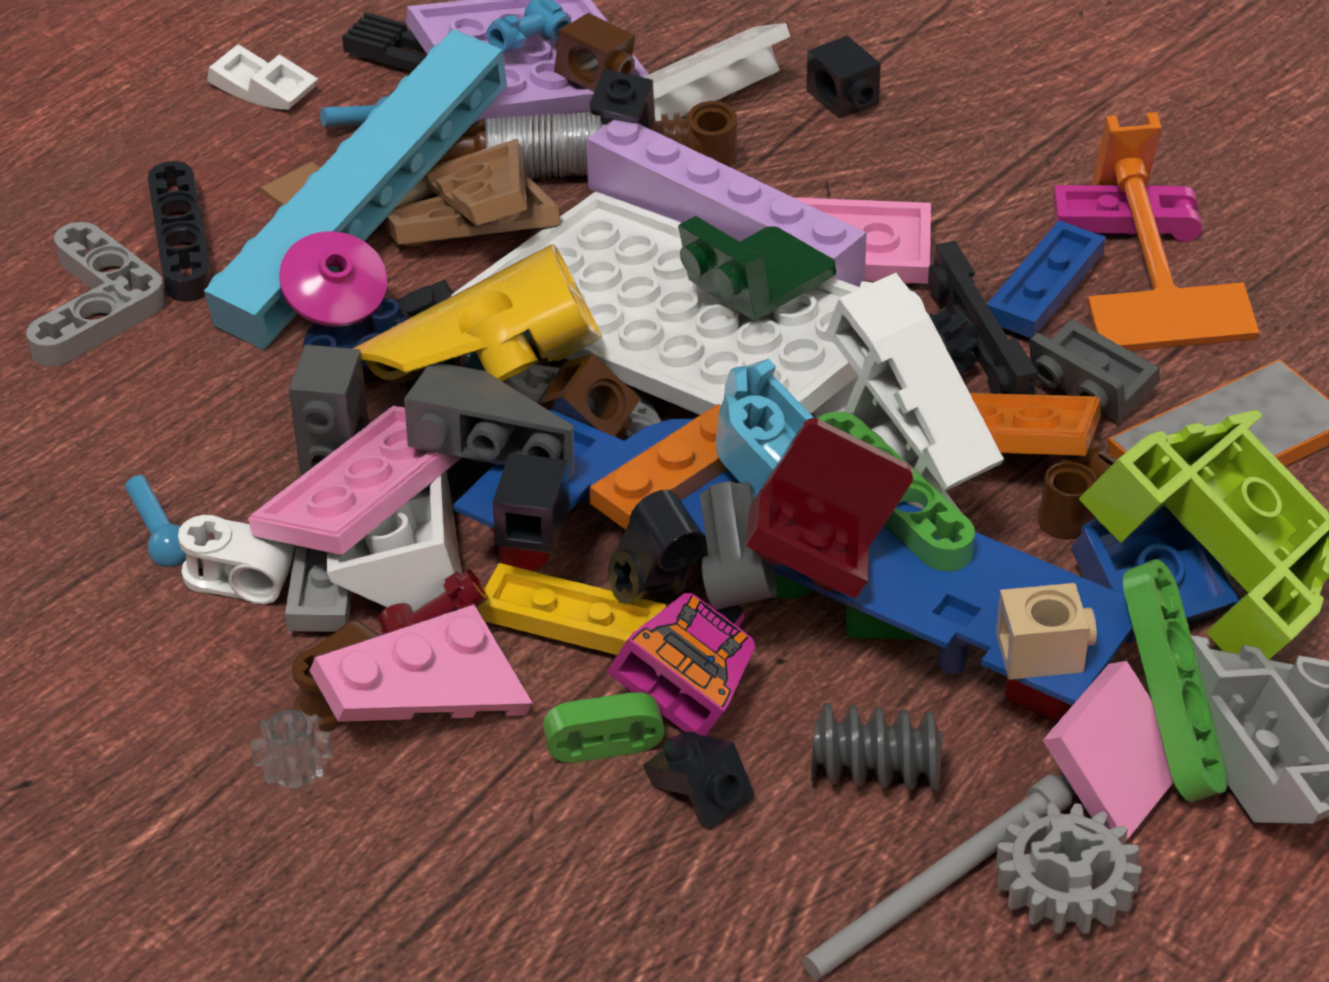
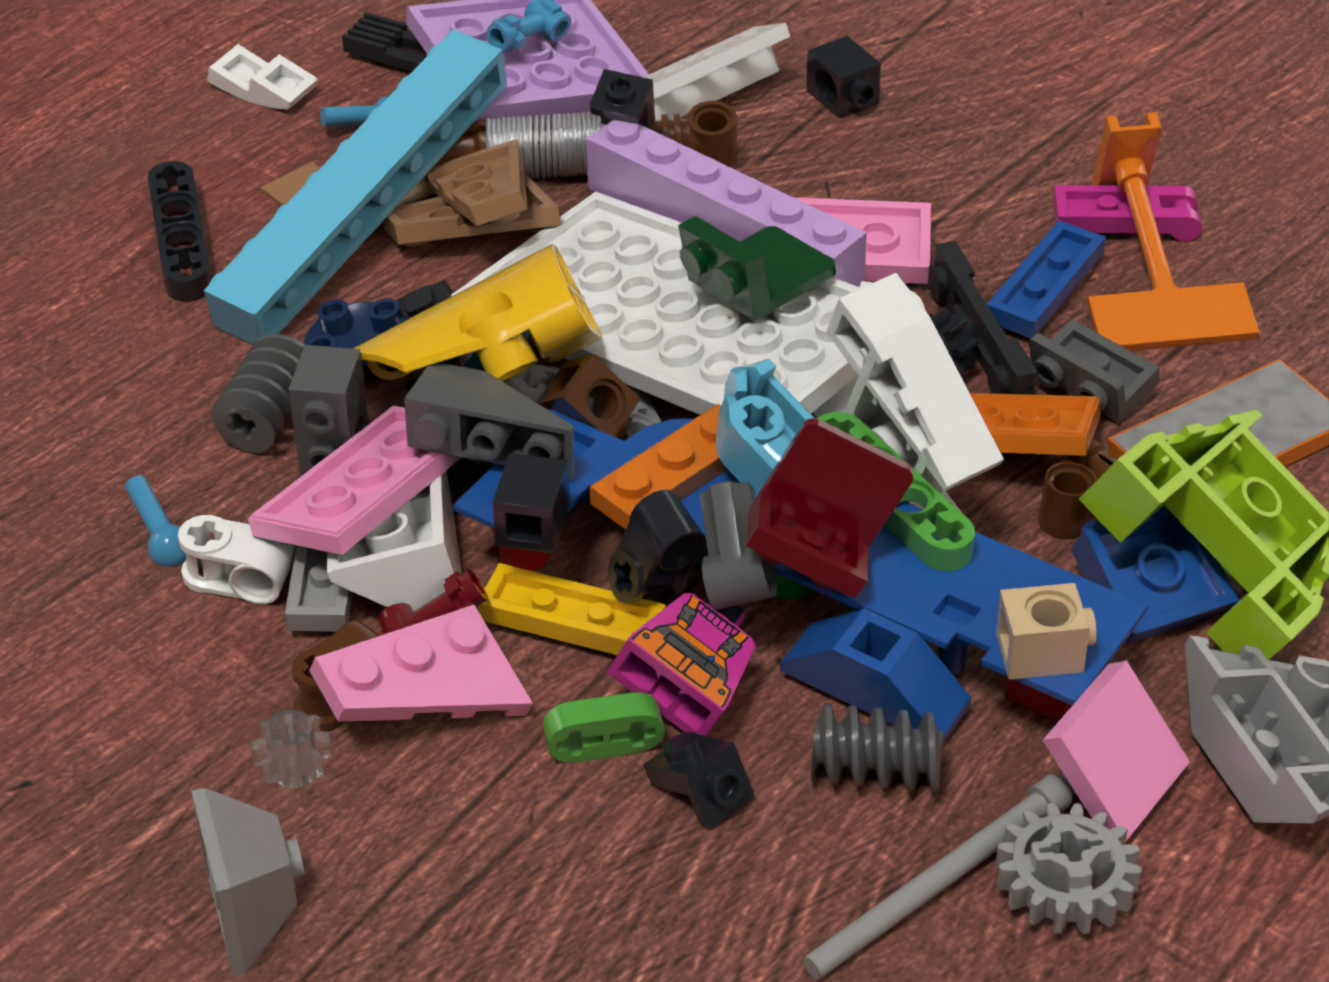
(65, 331): light grey beam -> none
(247, 873): none -> light grey slope
(257, 396): none -> dark grey piece
(331, 296): dark pink dish -> none
(590, 47): reddish brown brick -> none
(877, 665): none -> blue slope
(1174, 681): bright green beam -> none

